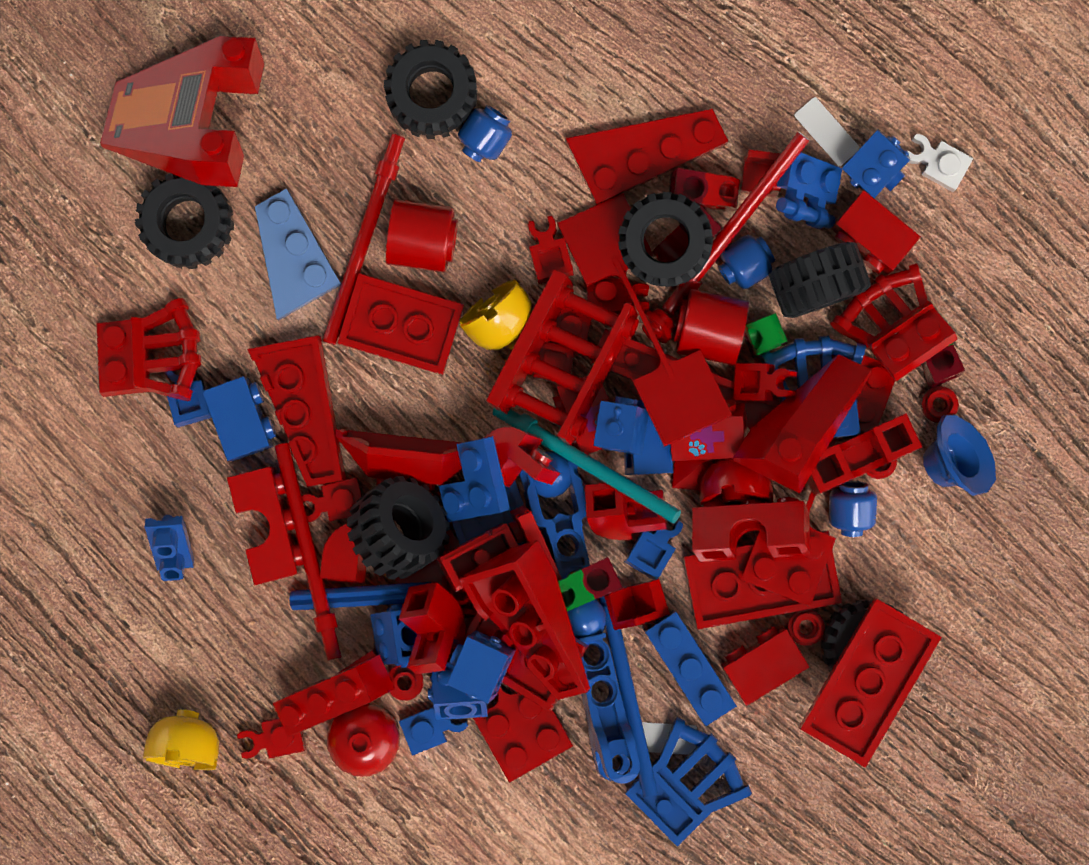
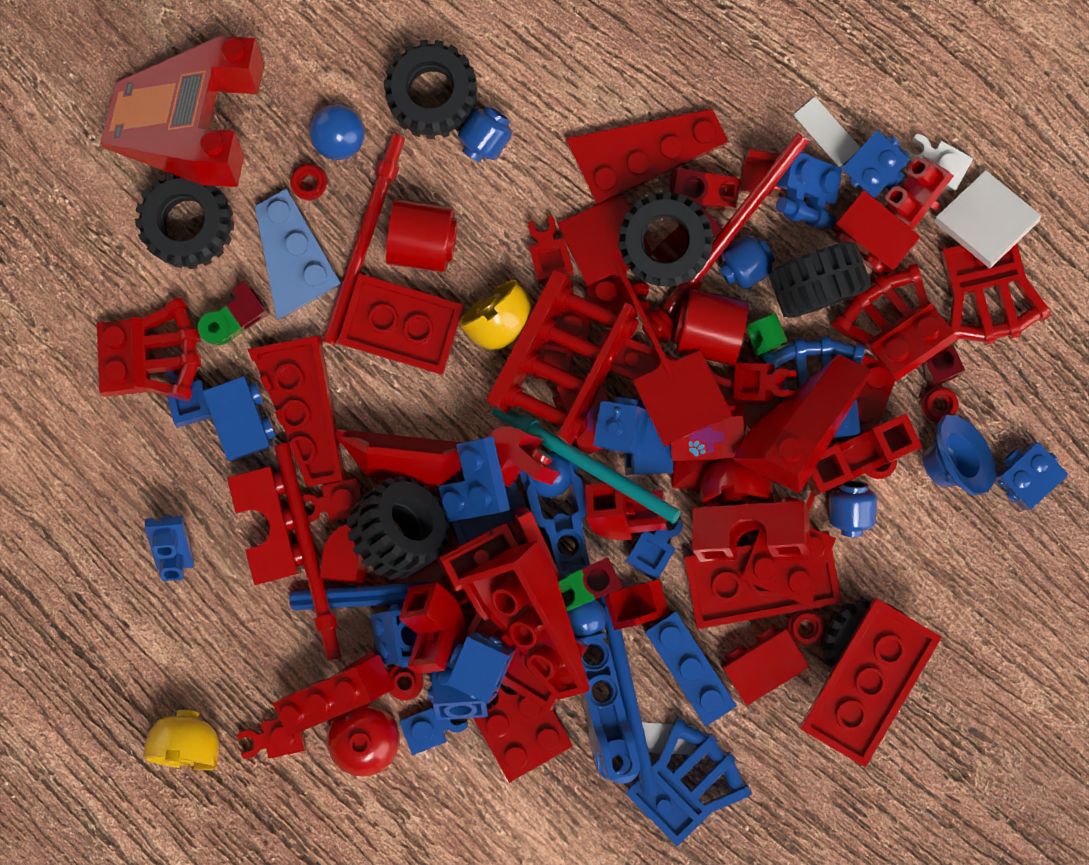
(234, 318): none -> leg
(303, 172): none -> red plate
(337, 132): none -> blue hair
(918, 191): none -> red hips
(969, 275): none -> red plate
(987, 219): none -> white tile
(1029, 475): none -> blue head

